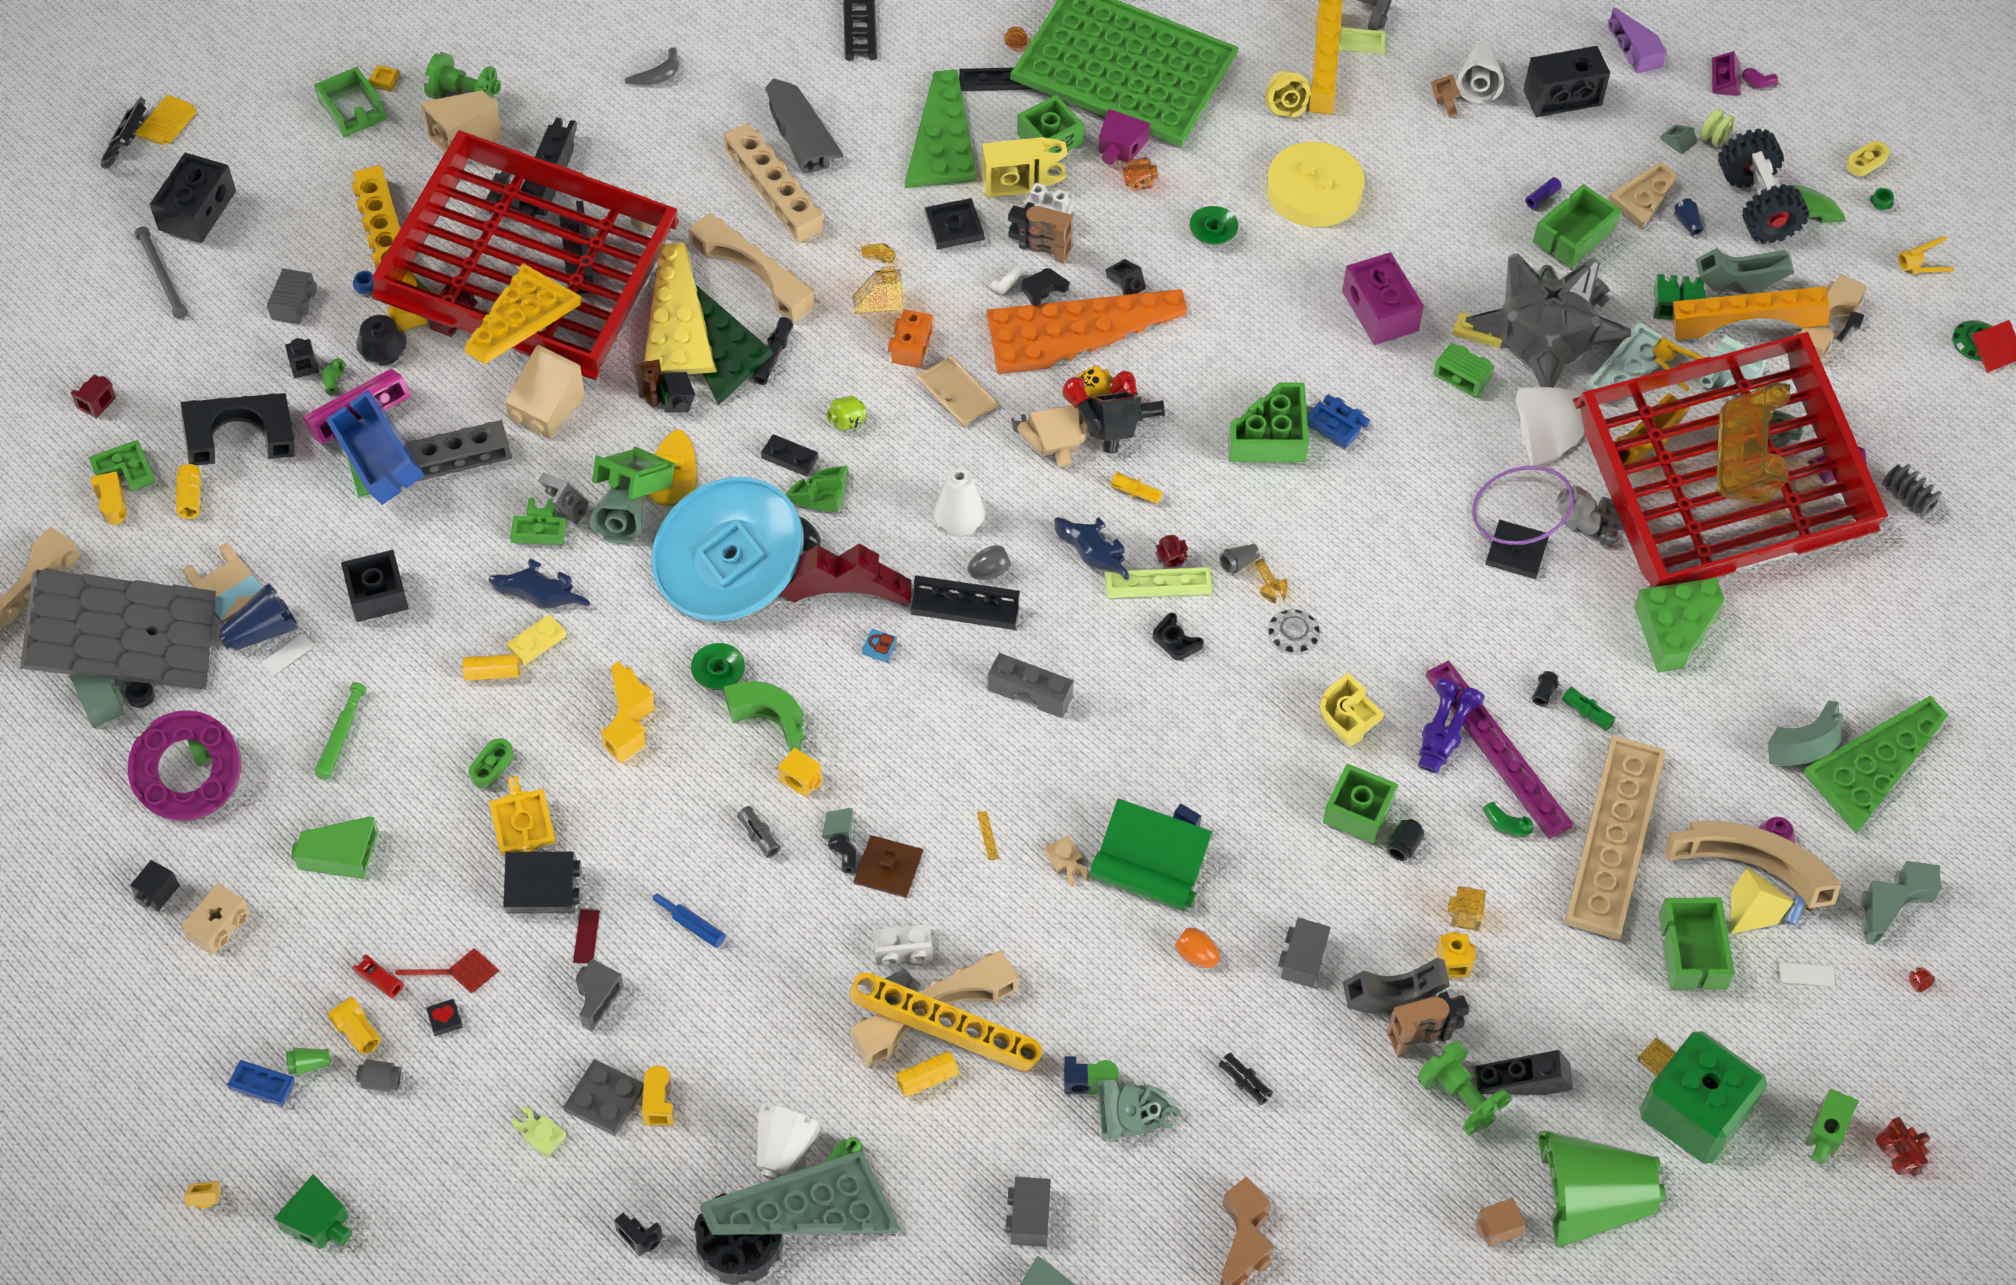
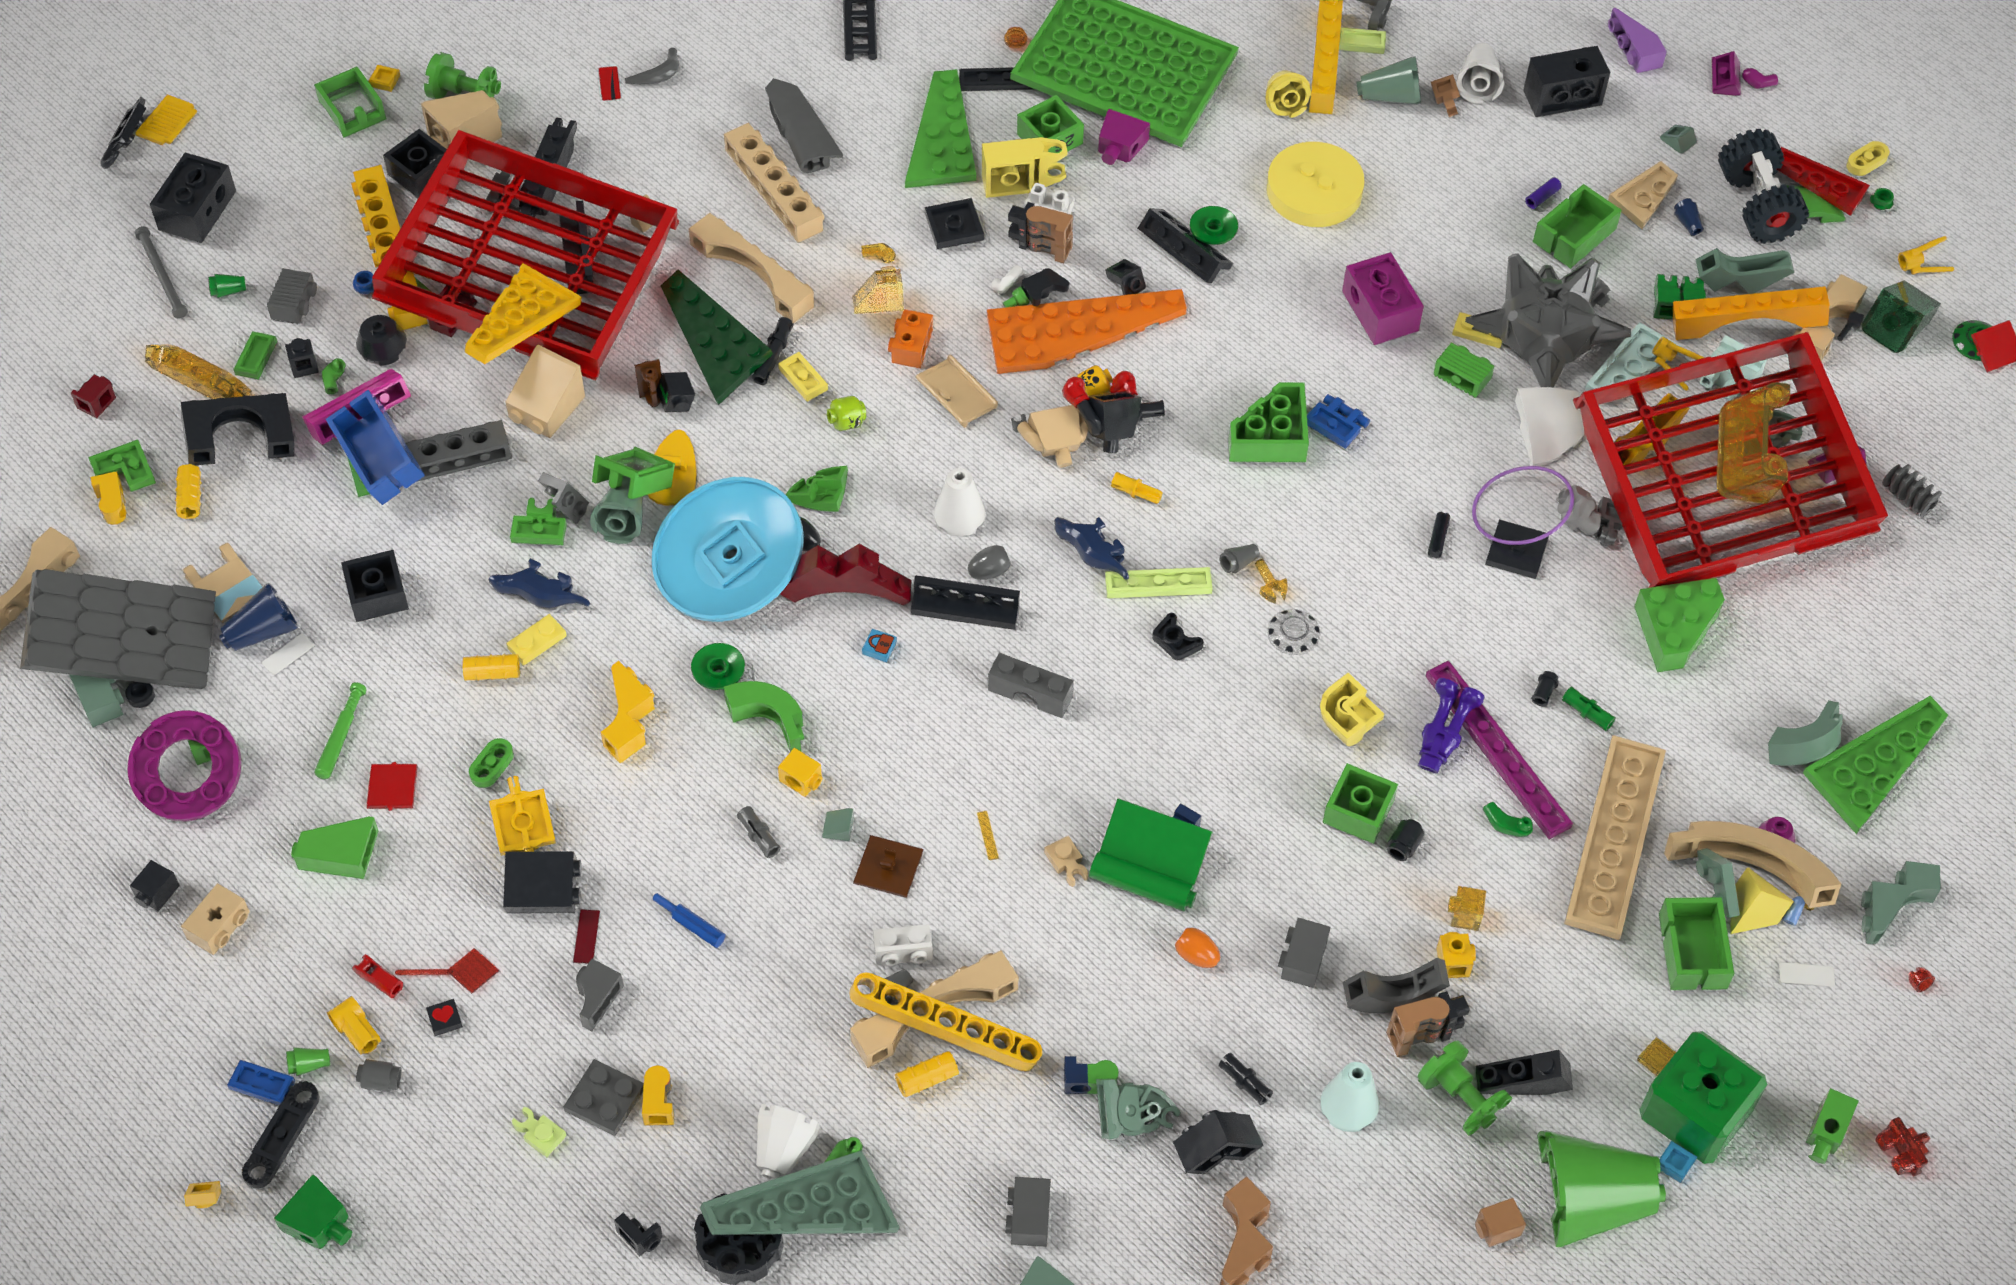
(194, 372): none -> clear yellow brick
(223, 285): none -> green cone
(255, 355): none -> bright green tile
(280, 1134): none -> black plate
(392, 786): none -> red piece
(414, 161): none -> black brick
(609, 83): none -> red sticker
(676, 320): light yellow wing -> none
(789, 455): black plate -> none
(803, 376): none -> light yellow plate
(846, 849): black arm -> none
(1019, 298): none -> bright green piece
(1140, 174): clear orange head -> none
(1171, 551): dark red gear -> none
(1182, 245): none -> black fence
(1216, 1139): none -> black brick
(1351, 1098): none -> light aqua cone
(1392, 83): none -> sand green cone
(1439, 534): none -> black axle
(1676, 1161): none -> dark azure tile
(1717, 127): yellowish green wheel -> none
(1719, 873): none -> sand green plate
(1824, 181): none -> red wing
(1899, 315): none -> clear green hips

